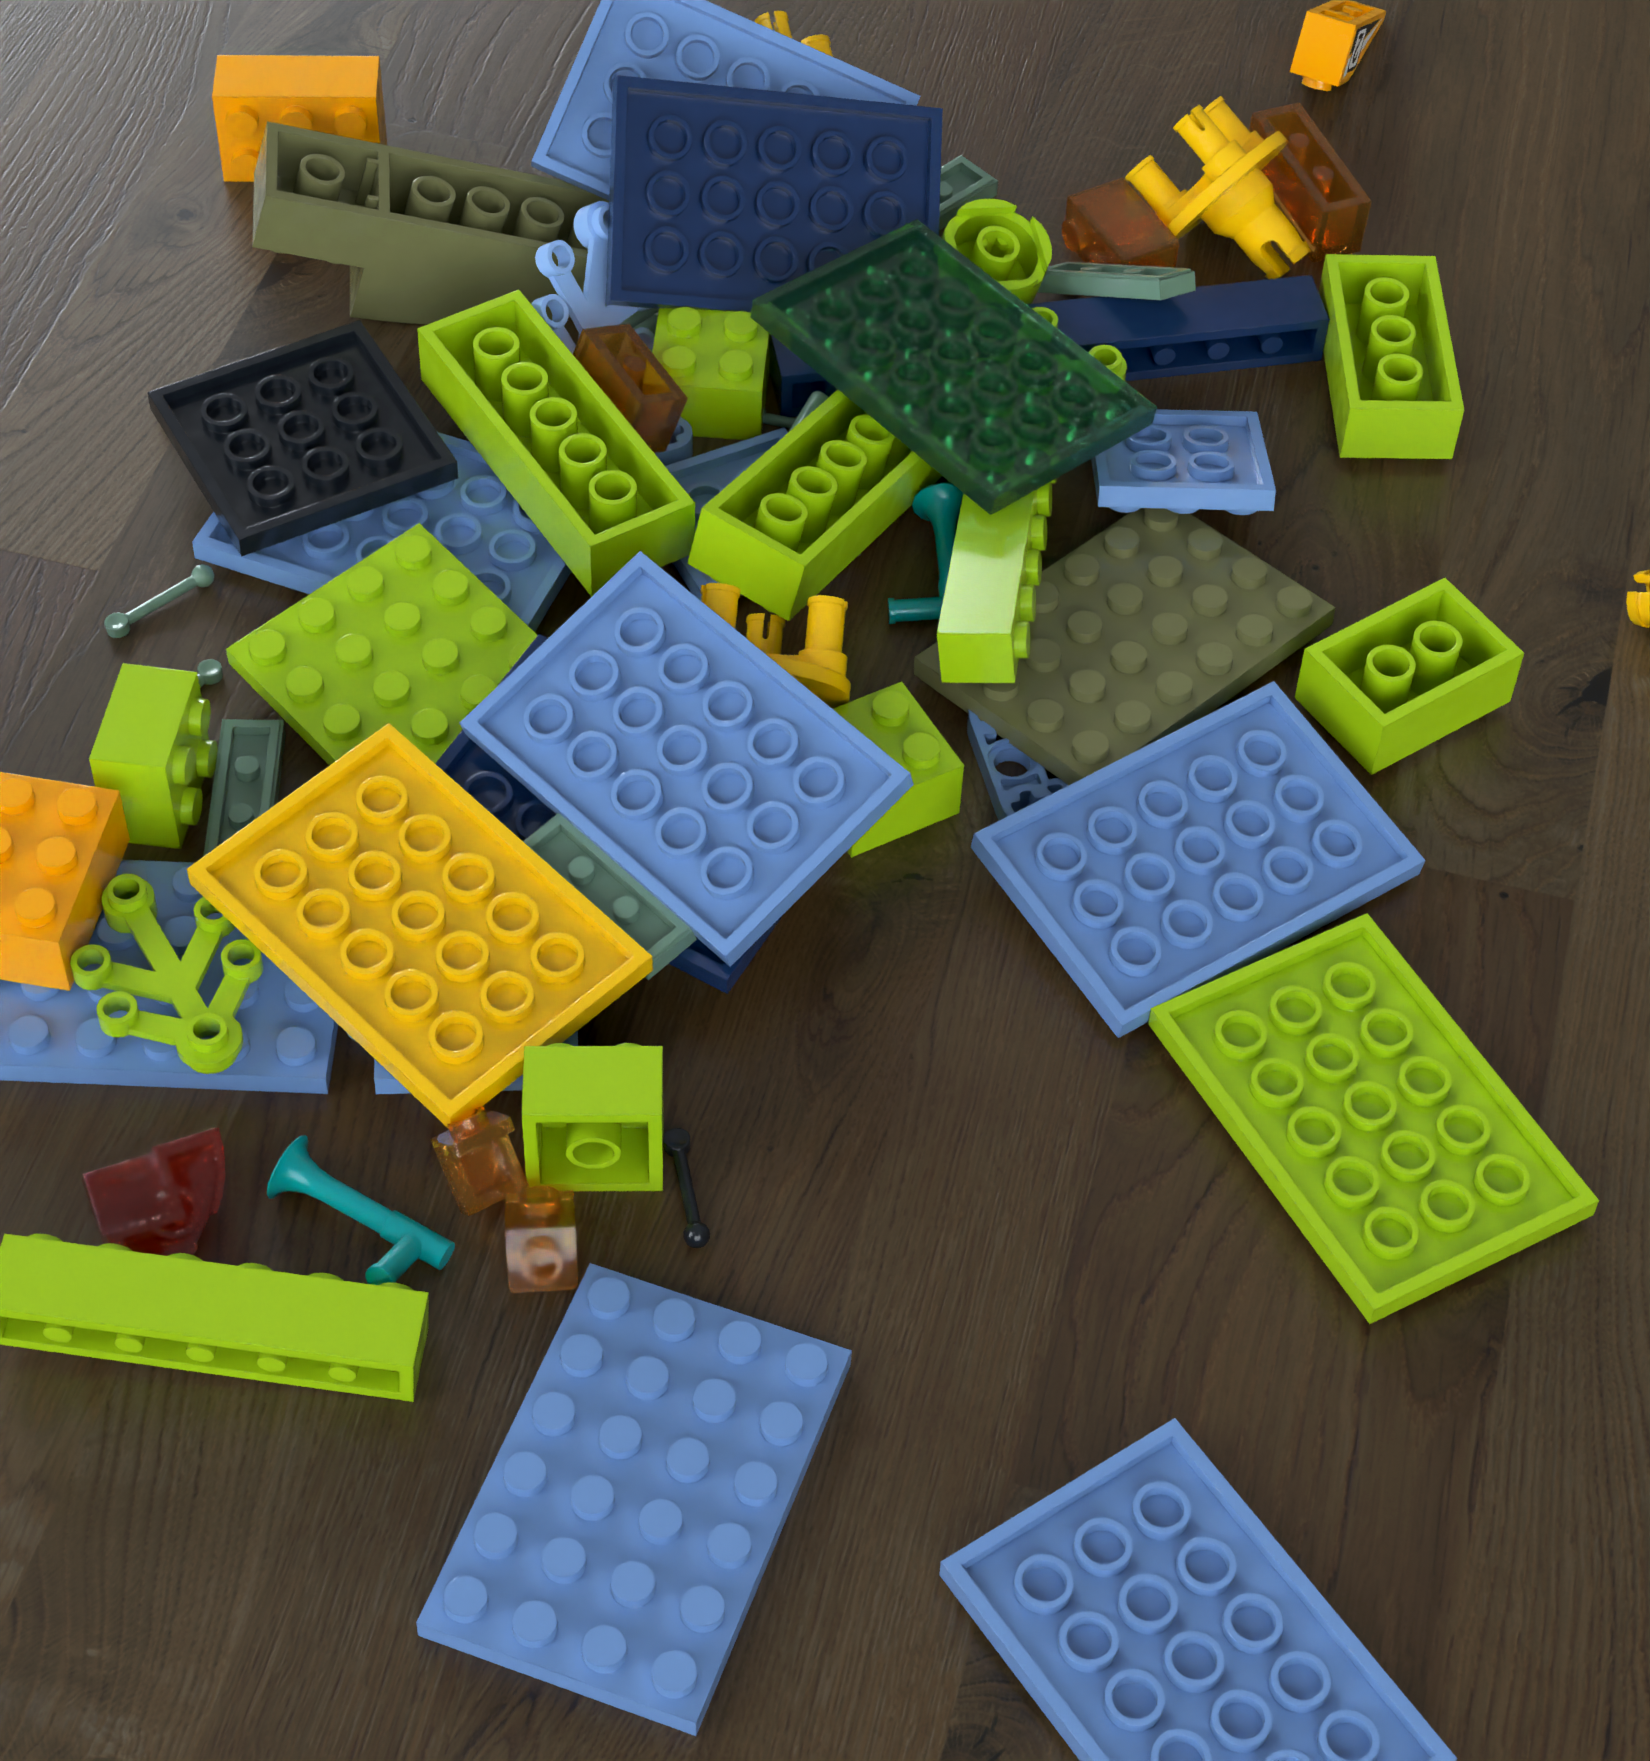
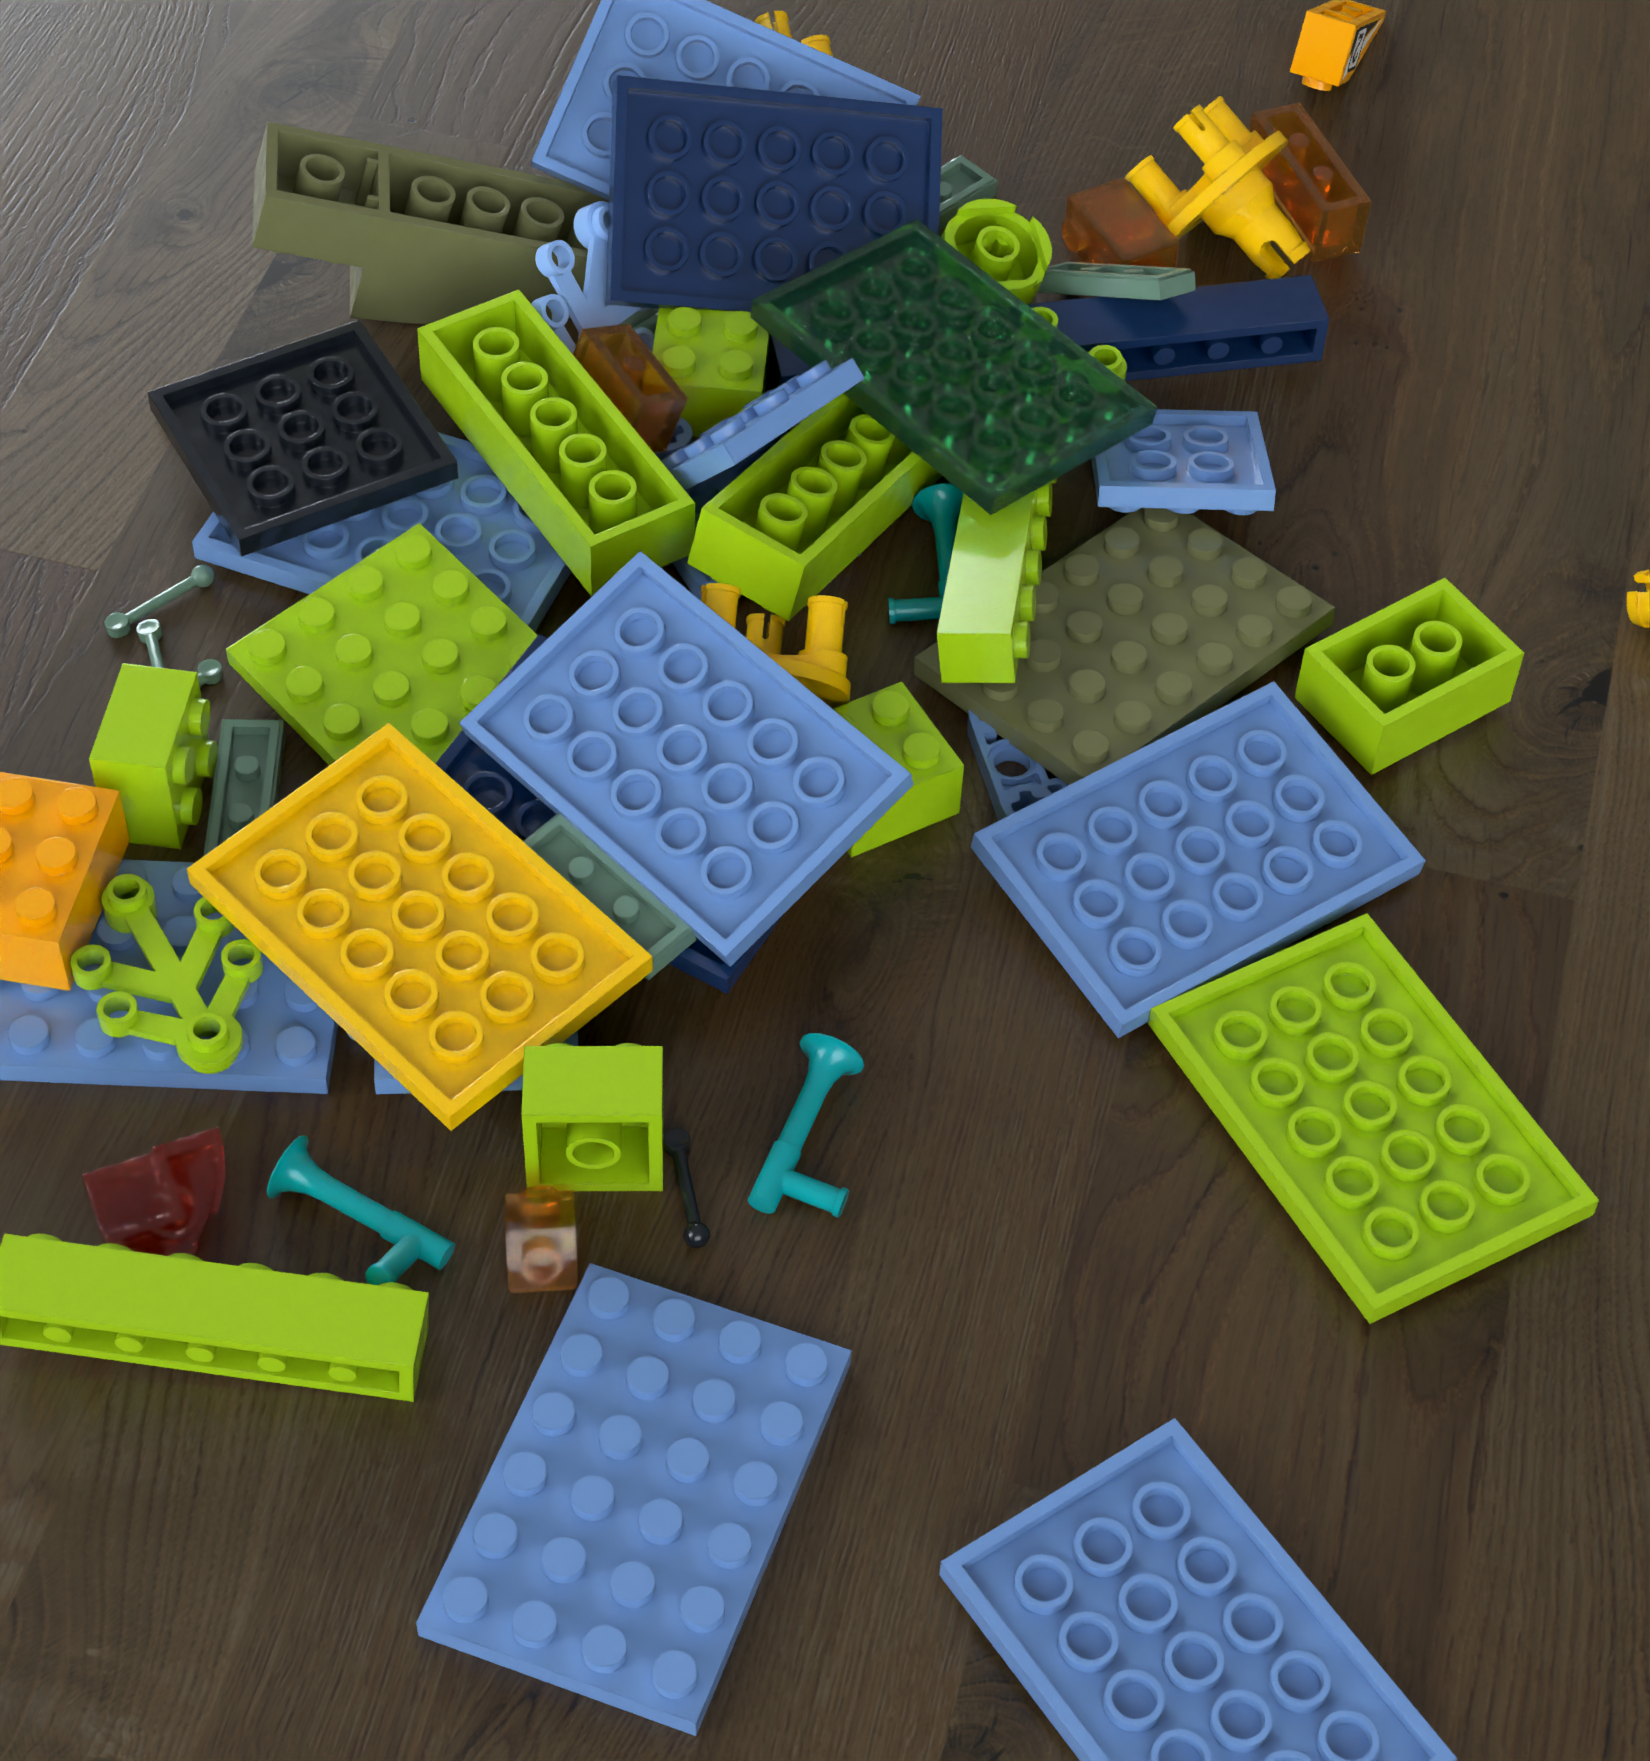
(149, 633): none -> sand green hinge
(298, 91): light orange brick -> none
(480, 1160): clear orange bracket -> none
(760, 422): none -> medium blue plate
(827, 1063): none -> teal piece
(1390, 357): lime brick -> none

